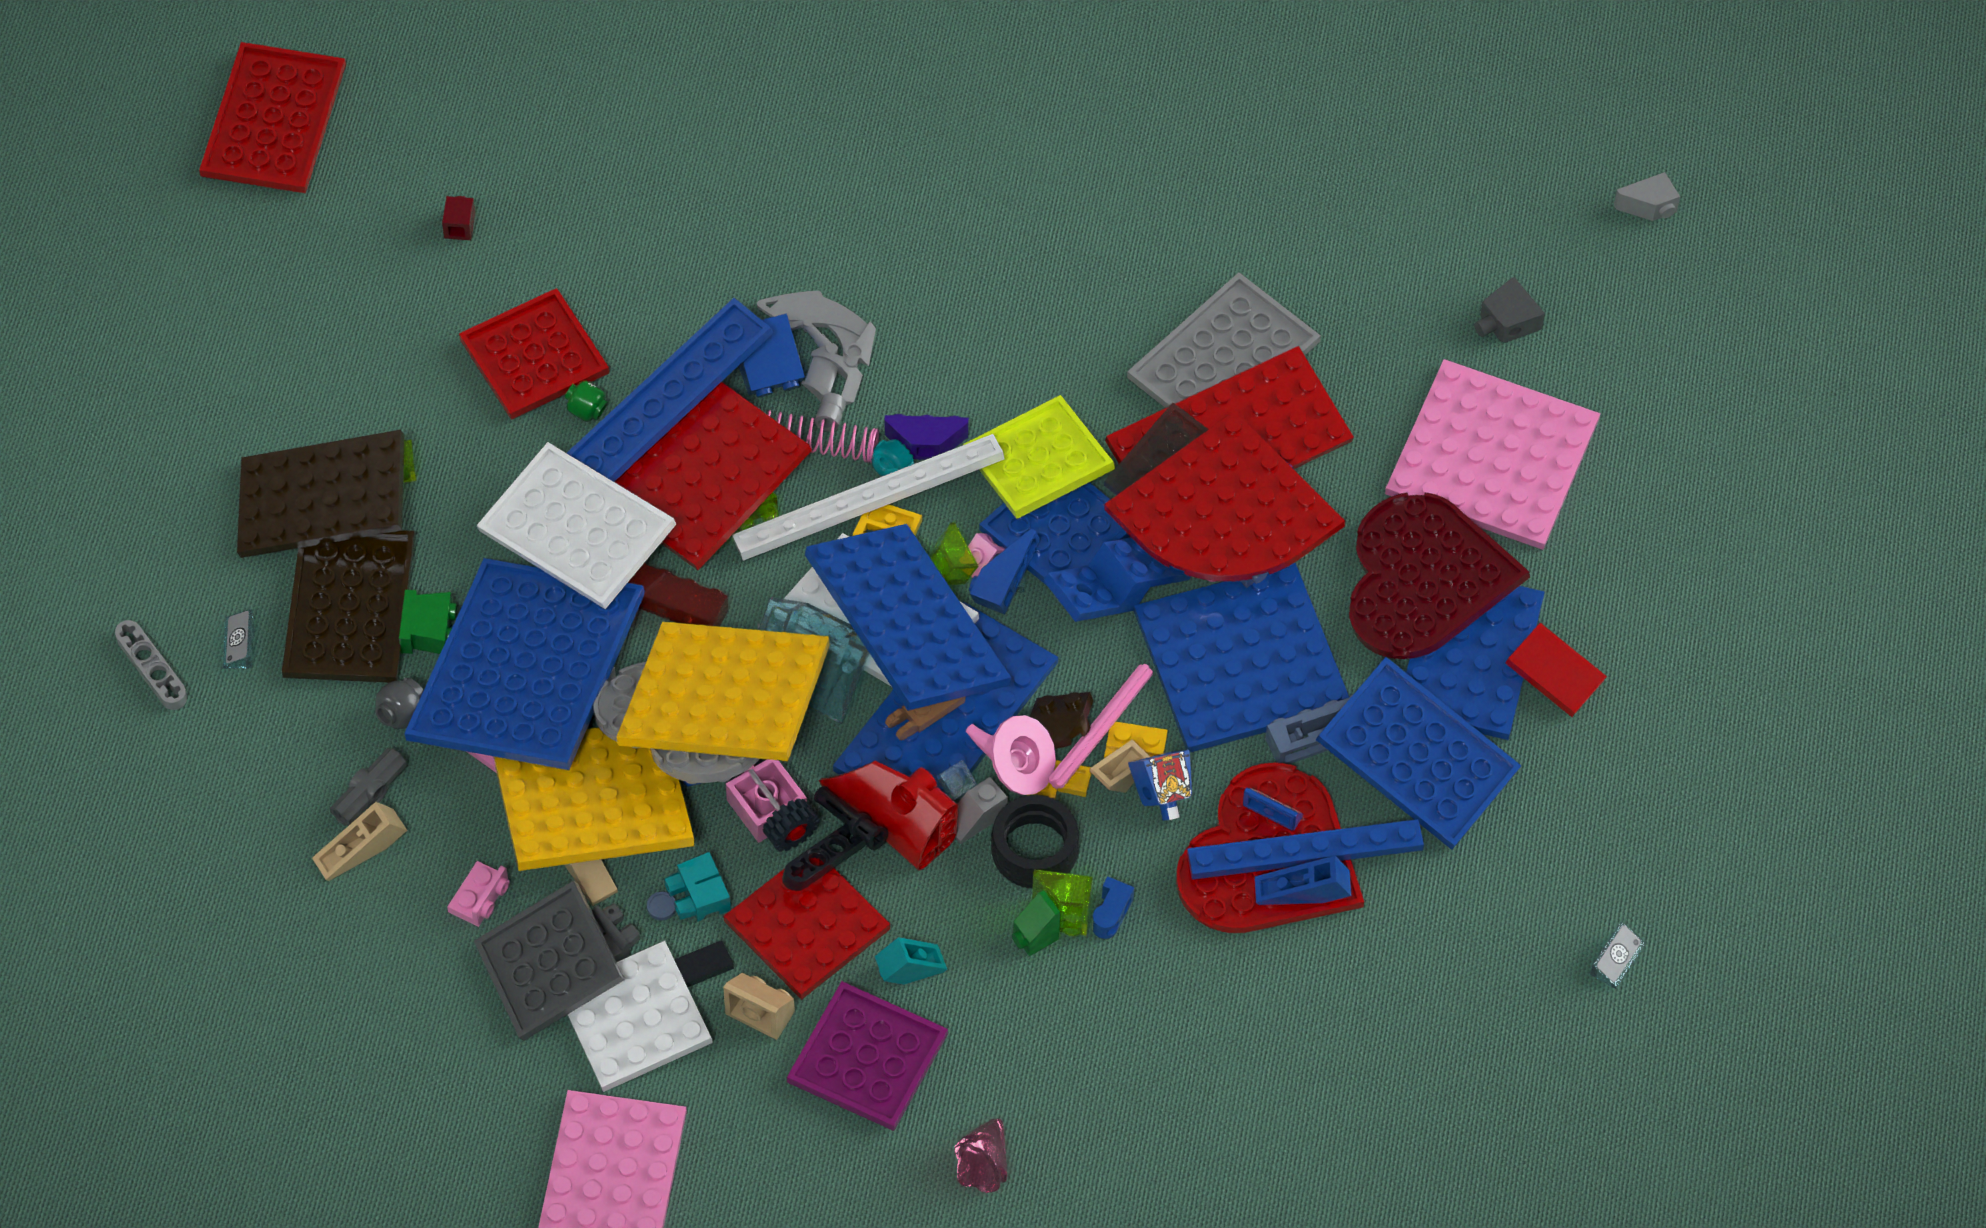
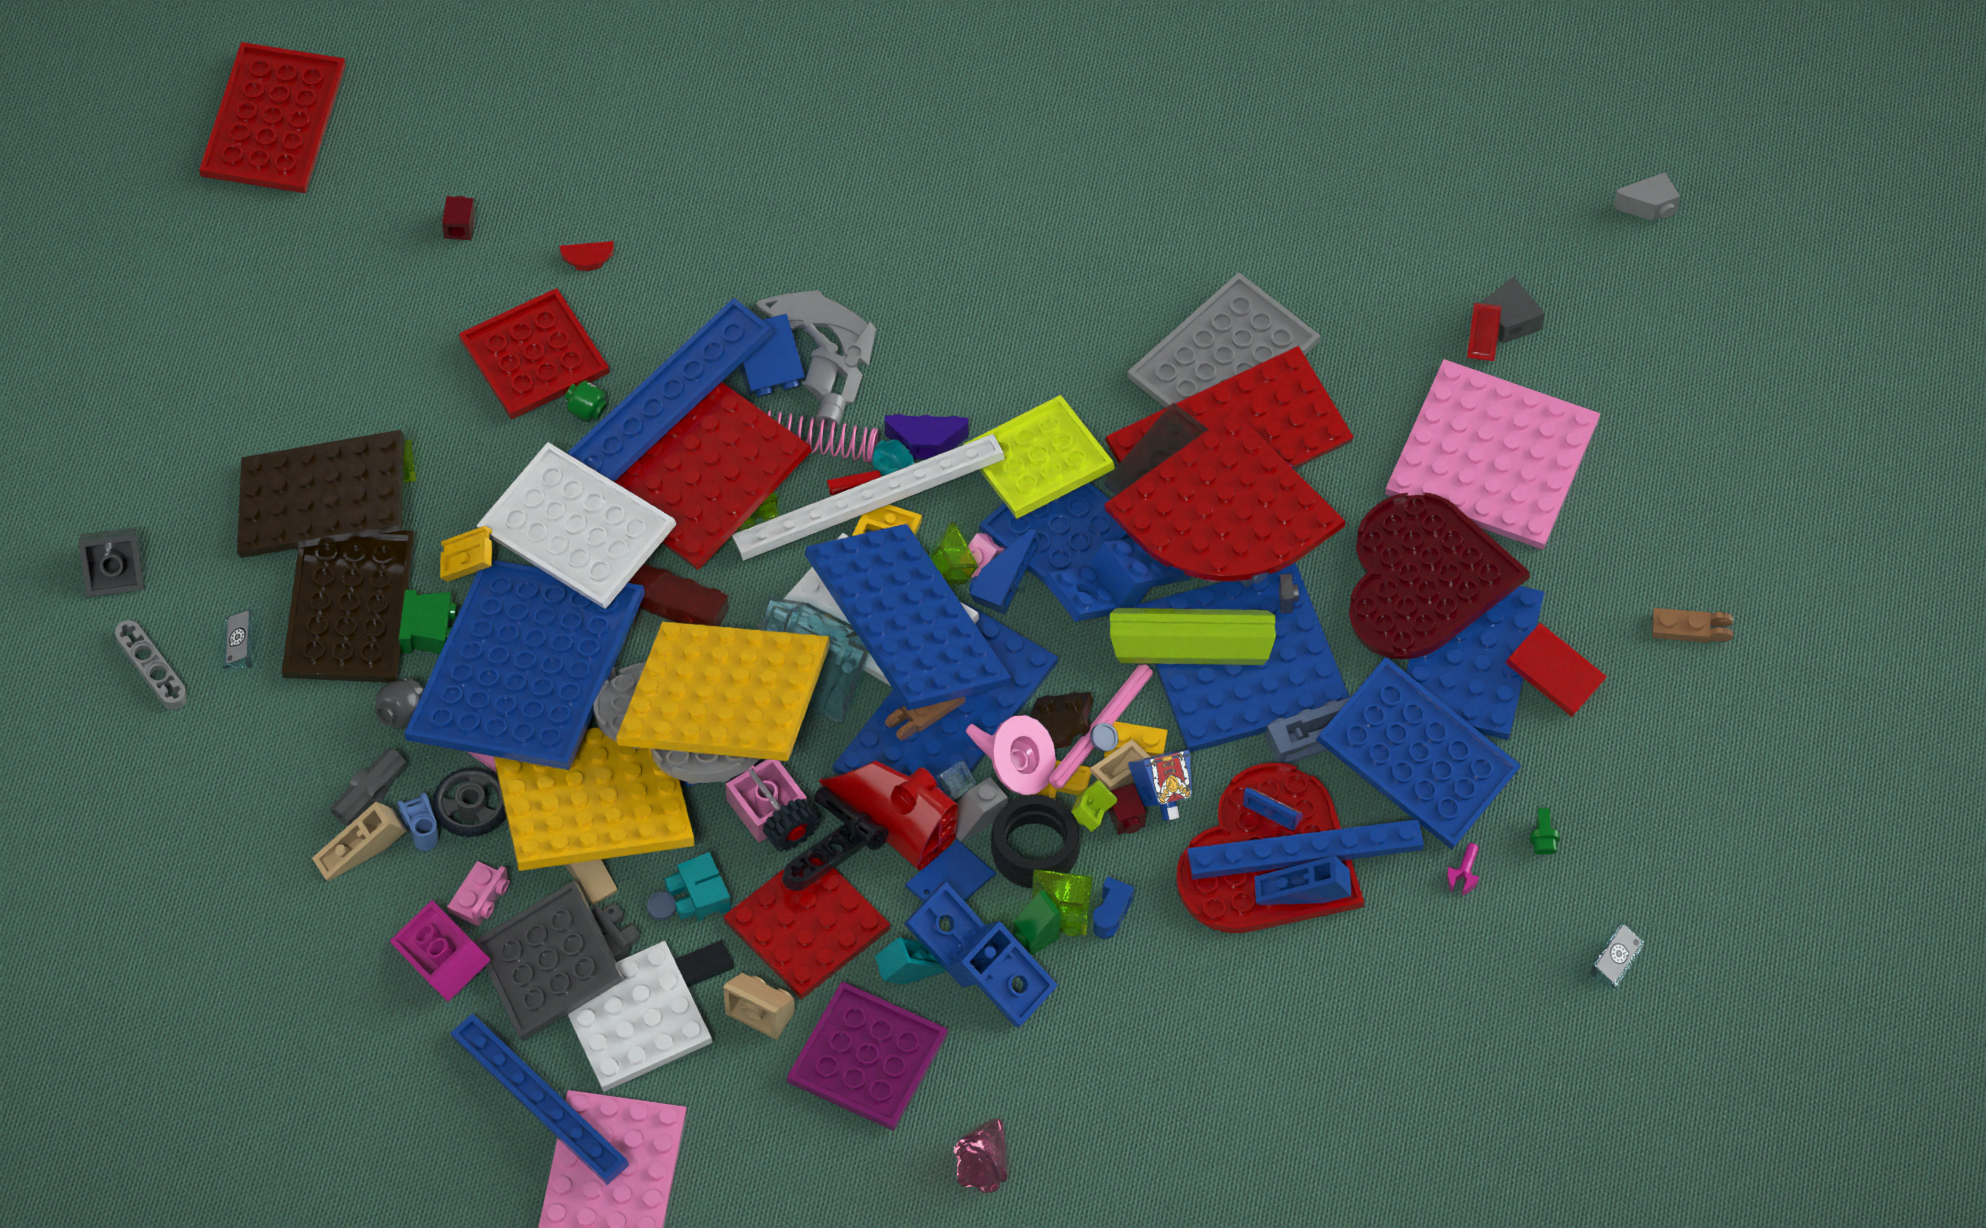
(111, 561): none -> dark grey slope
(418, 818): none -> medium blue piece
(440, 950): none -> dark pink slope
(444, 807): none -> dark grey wheel
(466, 554): none -> yellow plate
(540, 1099): none -> blue plate
(587, 255): none -> red tile
(842, 484): none -> red tile
(958, 868): none -> blue container
(980, 954): none -> blue bracket
(1092, 804): none -> lime bracket
(1104, 737): none -> piece
(1128, 812): none -> dark red brick
(1192, 636): none -> lime piece
(1287, 593): none -> flat silver plate
(1465, 870): none -> dark pink bar
(1484, 331): none -> red tile
(1544, 837): none -> green piece
(1691, 625): none -> medium nougat hinge

